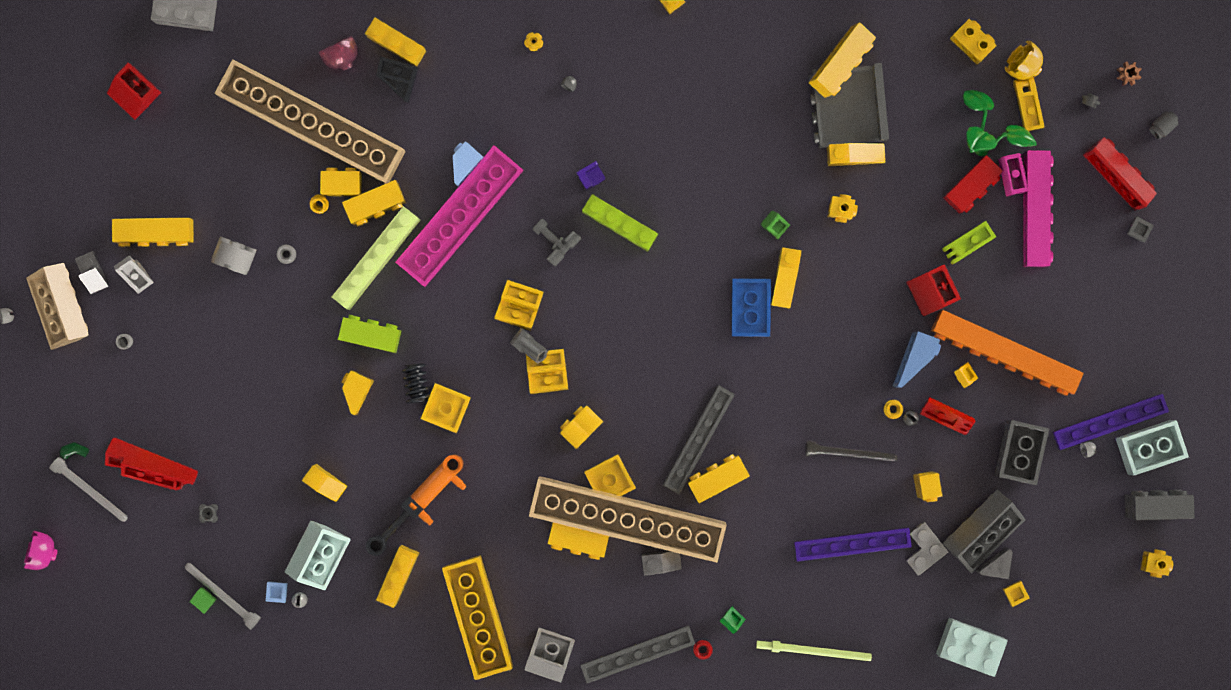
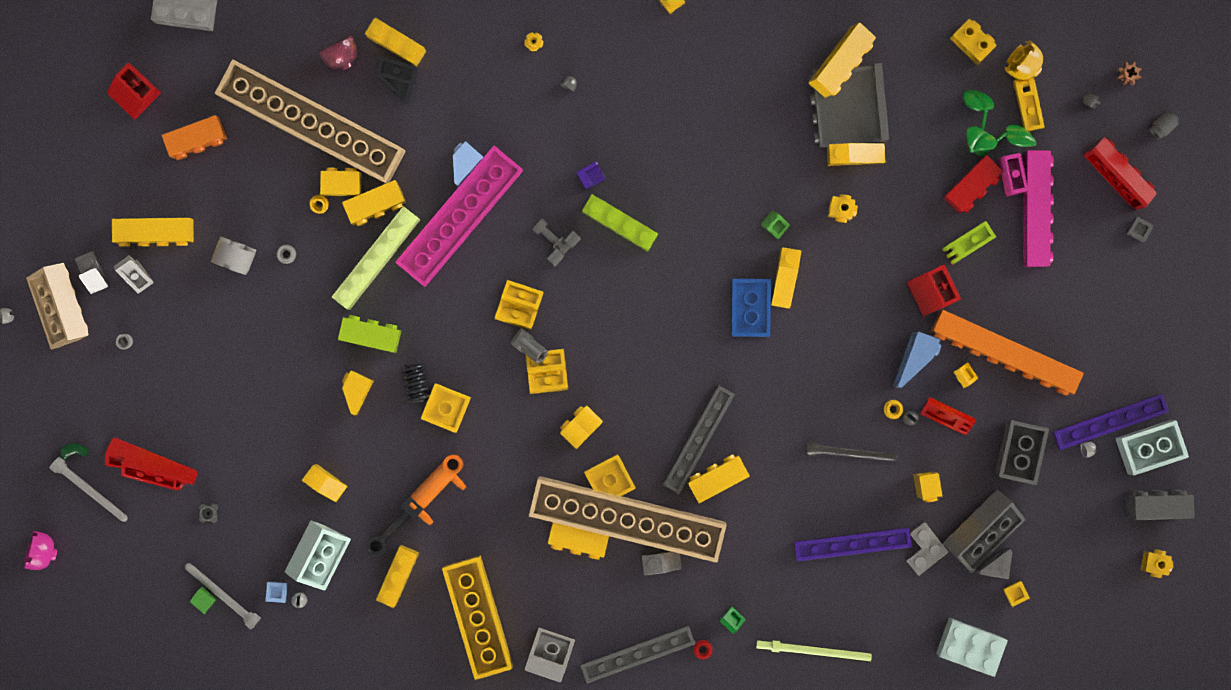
(194, 137): none -> orange brick

